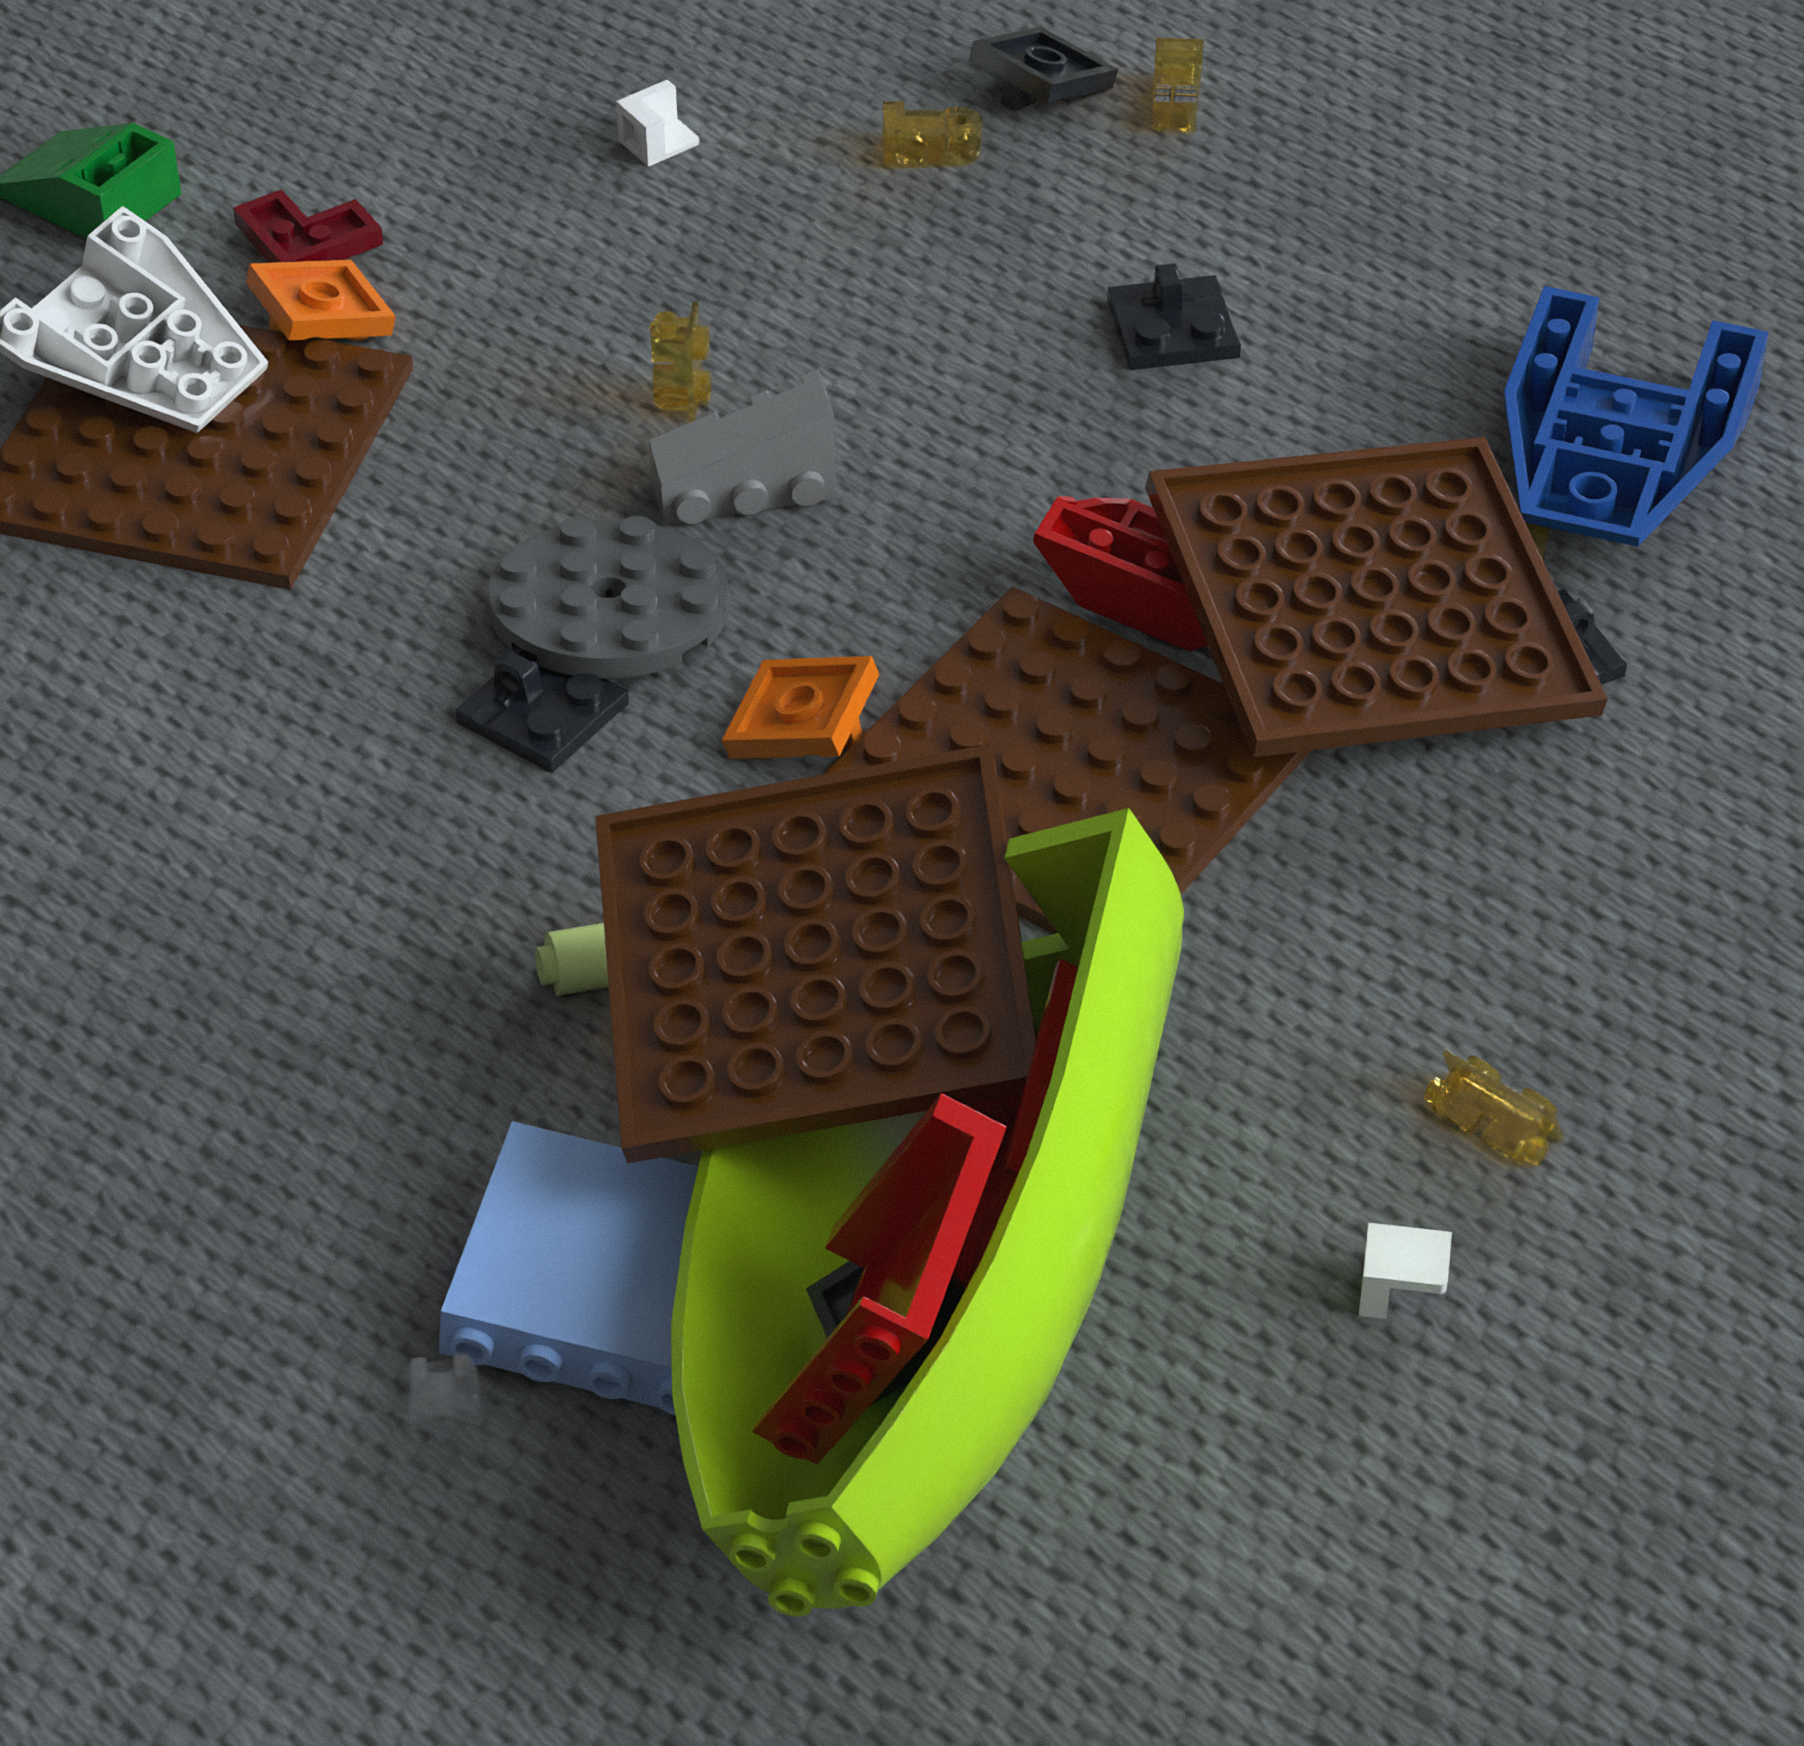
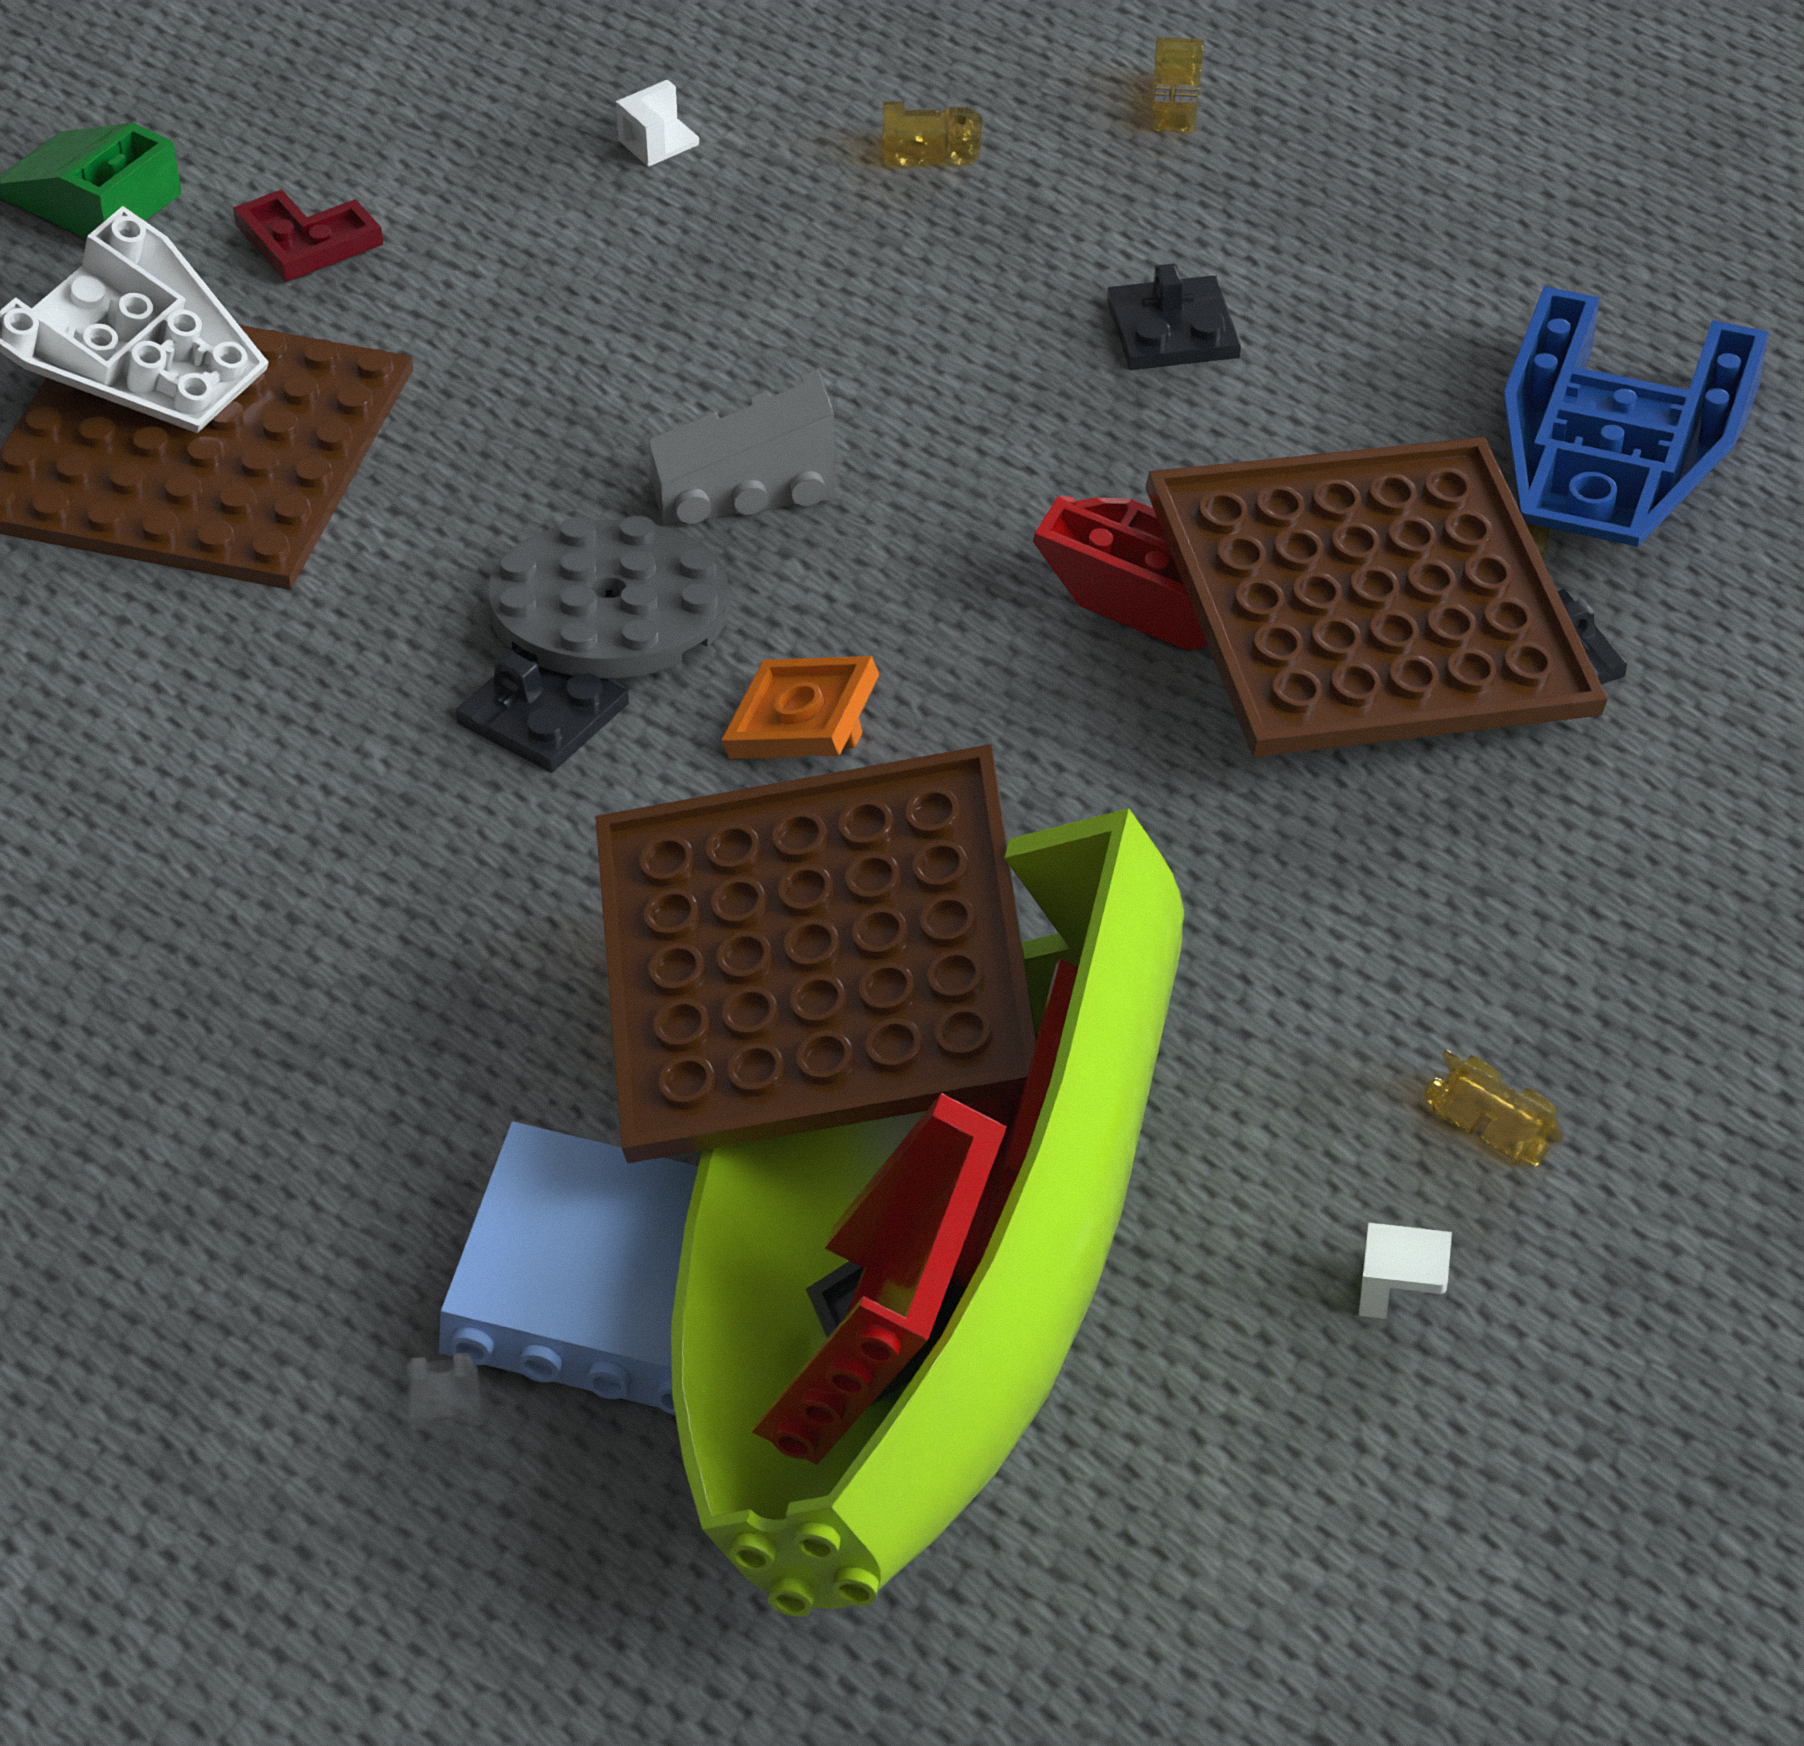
(320, 300): orange hinge -> none
(573, 960): yellowish green brick -> none
(684, 344): clear yellow hinge -> none
(1041, 67): black hinge -> none
(1084, 732): reddish brown plate -> none

